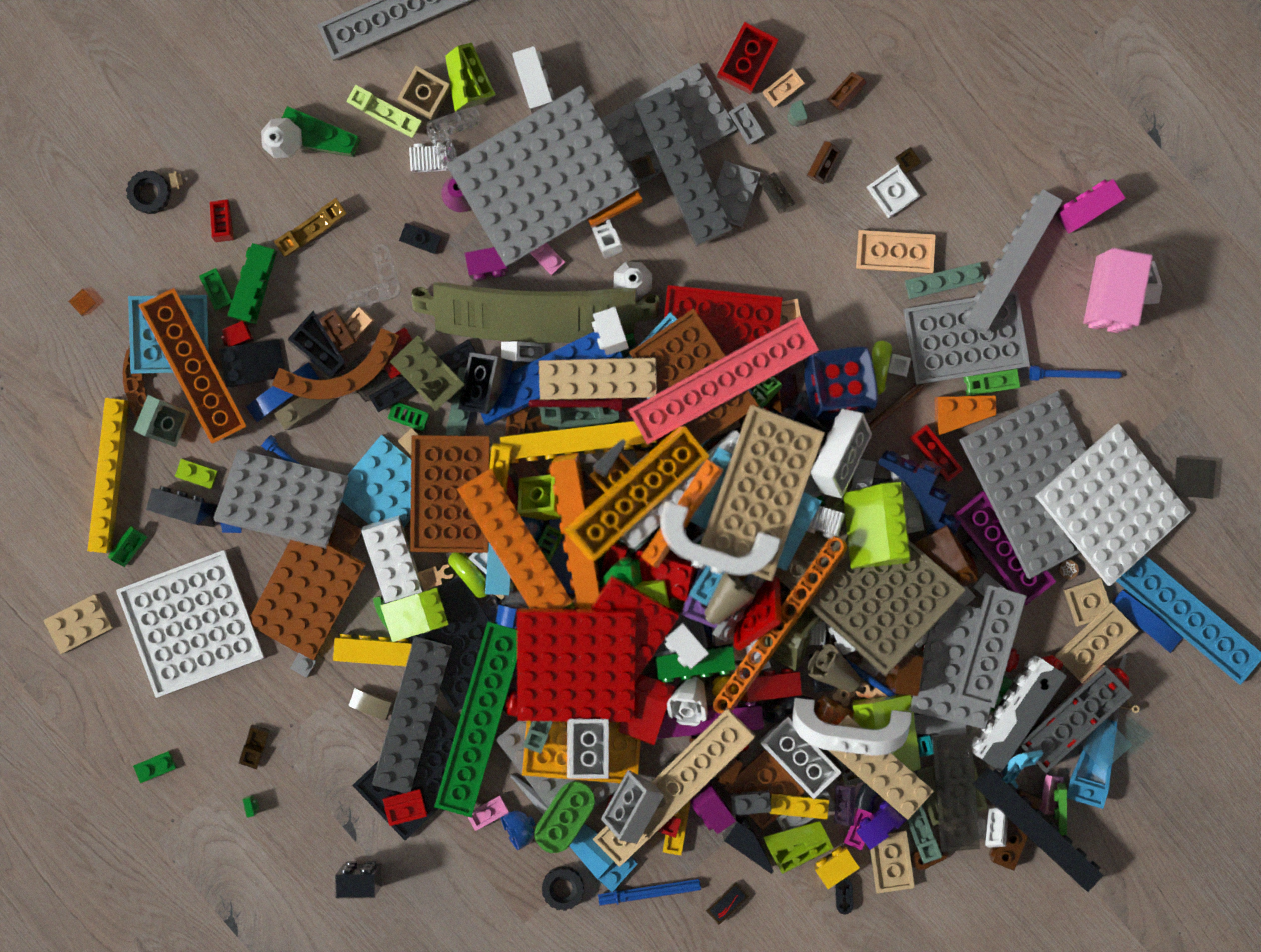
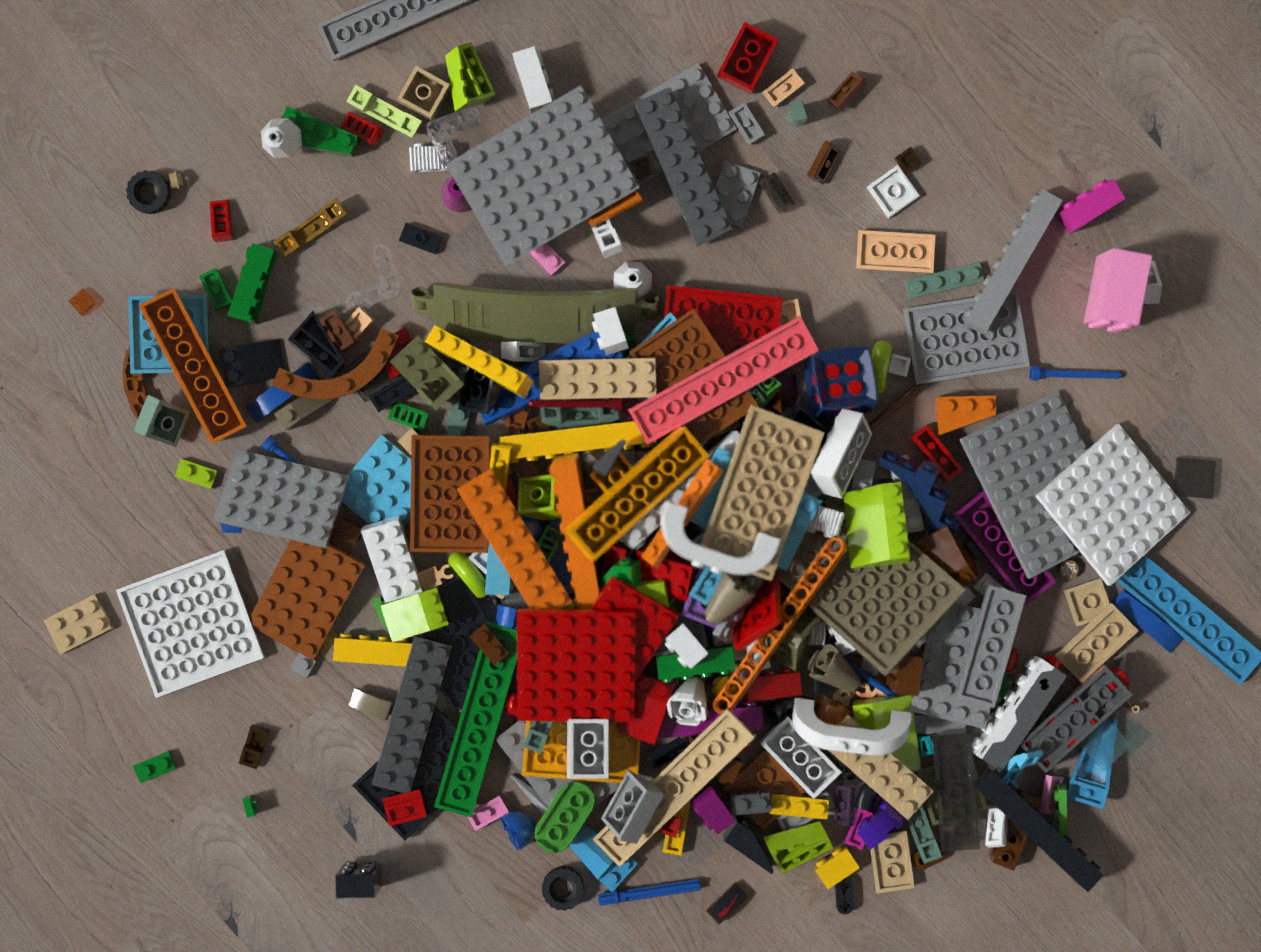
(108, 475): yellow brick -> none
(127, 546): green plate -> none
(182, 507): black wedge -> none
(236, 334): red brick -> none
(373, 134): none -> red slope
(480, 361): none -> yellow arch
(485, 263): magenta brick -> none
(489, 644): none -> reddish brown plate
(666, 752): none -> black plate
(992, 382): bright green plate -> none

